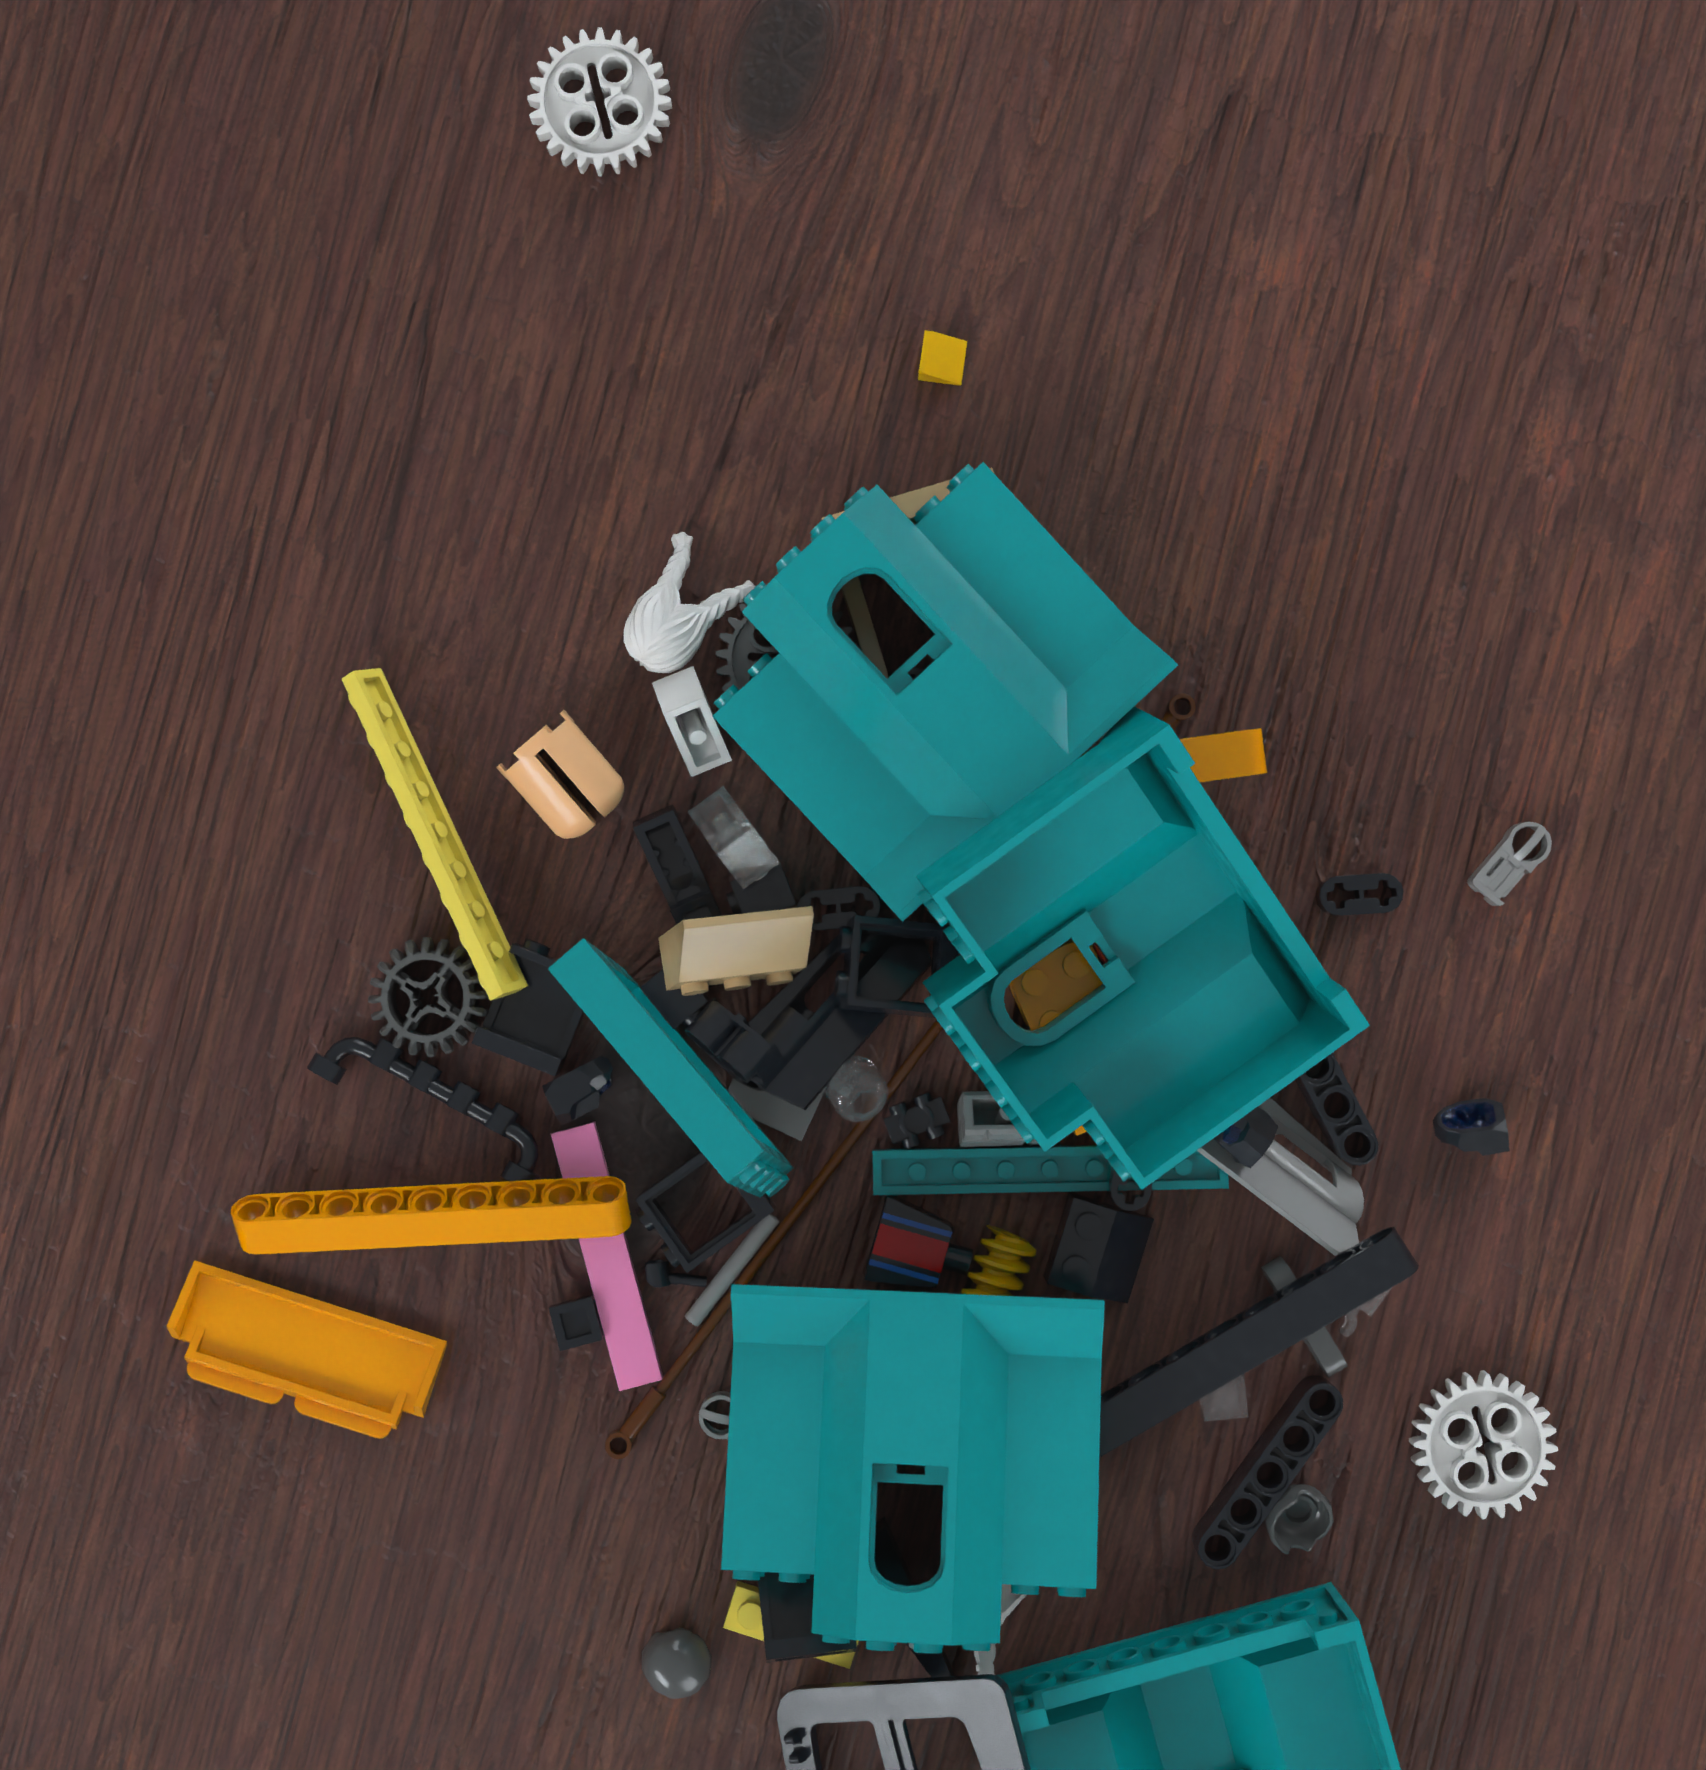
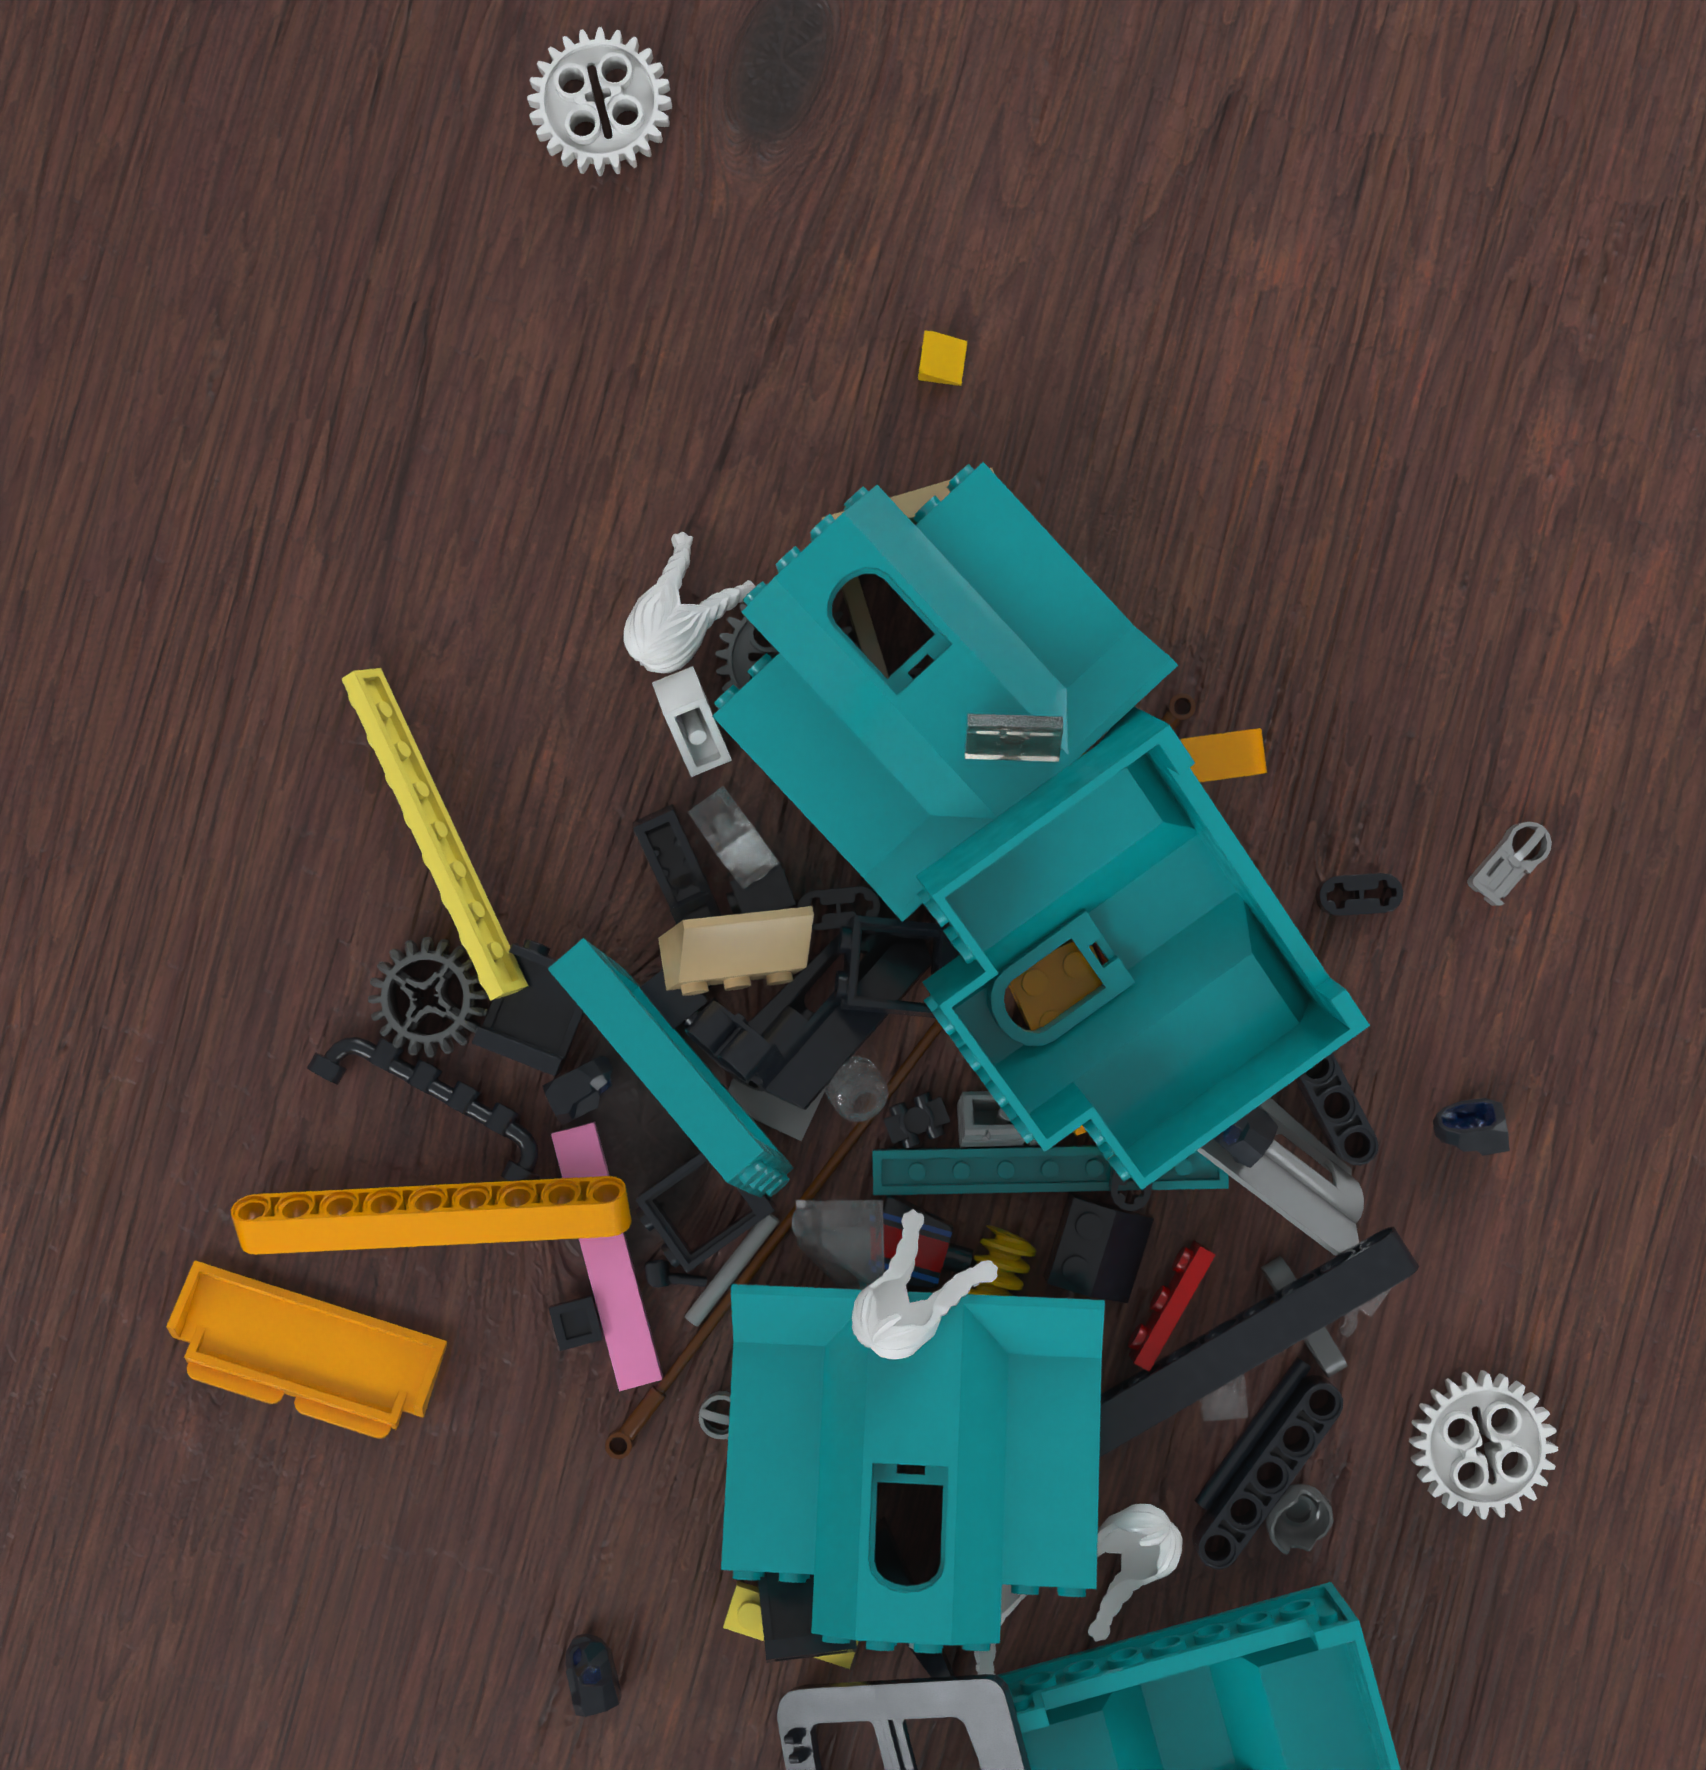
(549, 794): light nougat cylinder -> none
(591, 1676): none -> black rock
(676, 1663): dark grey hair -> none
(842, 1238): none -> clear slope
(883, 1311): none -> white hair
(1013, 737): none -> clear smoke plate
(1148, 1551): none -> white hair
(1169, 1304): none -> red plate
(1252, 1434): none -> black bar

